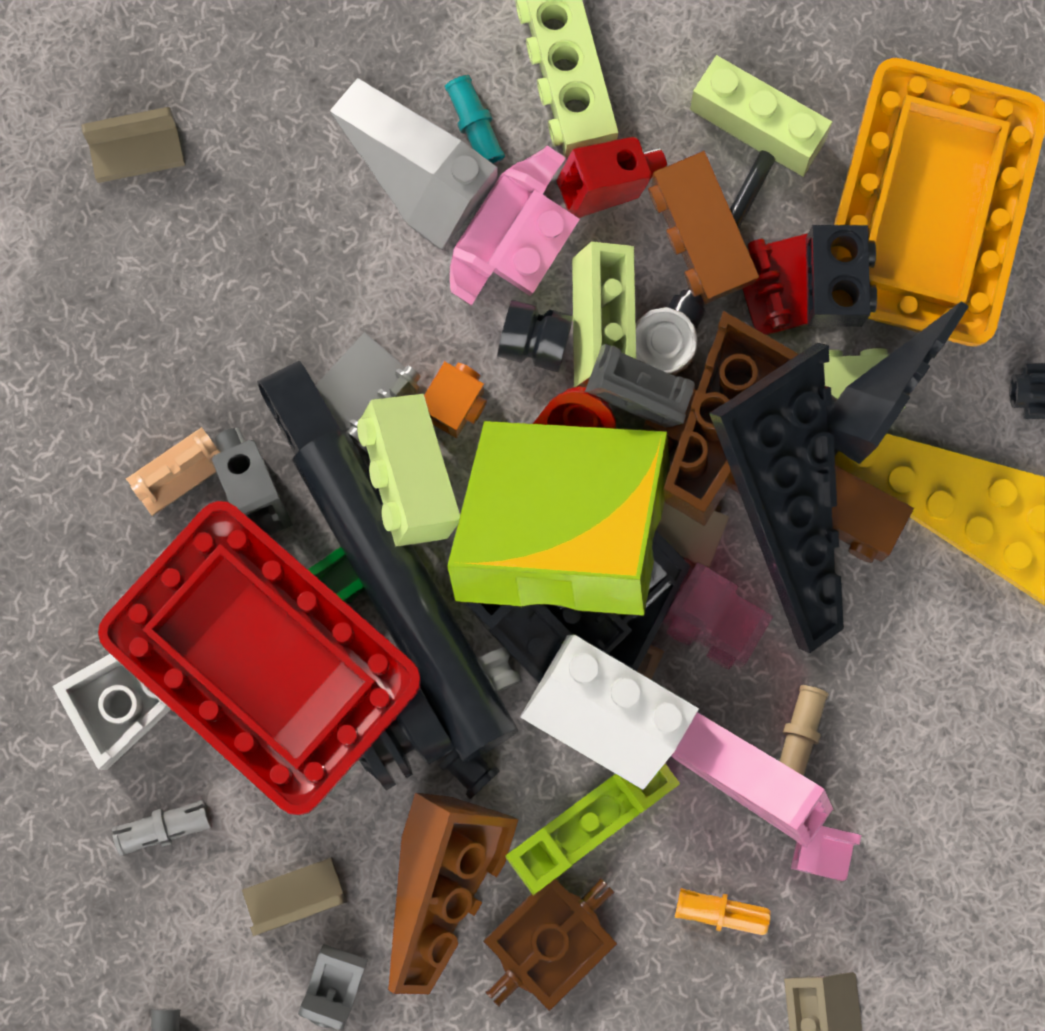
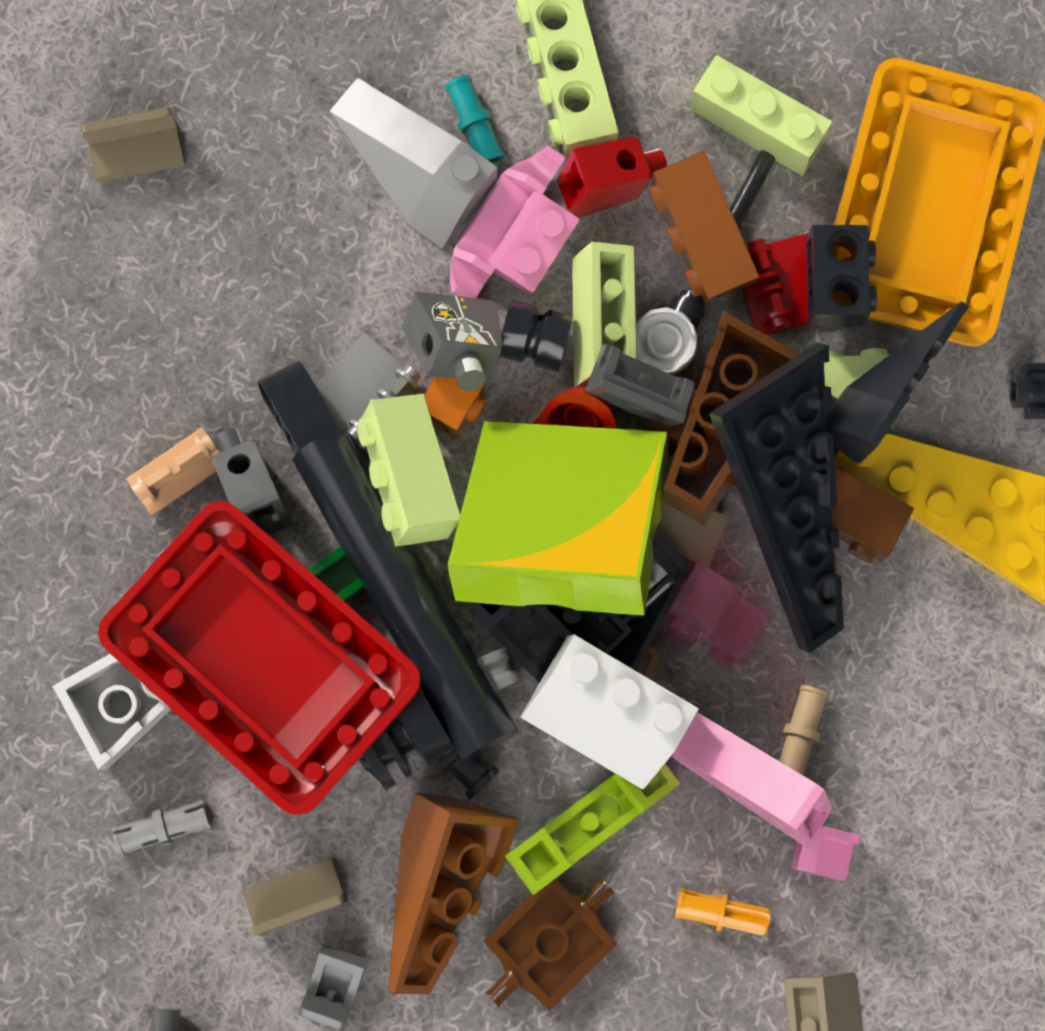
(454, 336): none -> dark grey torso

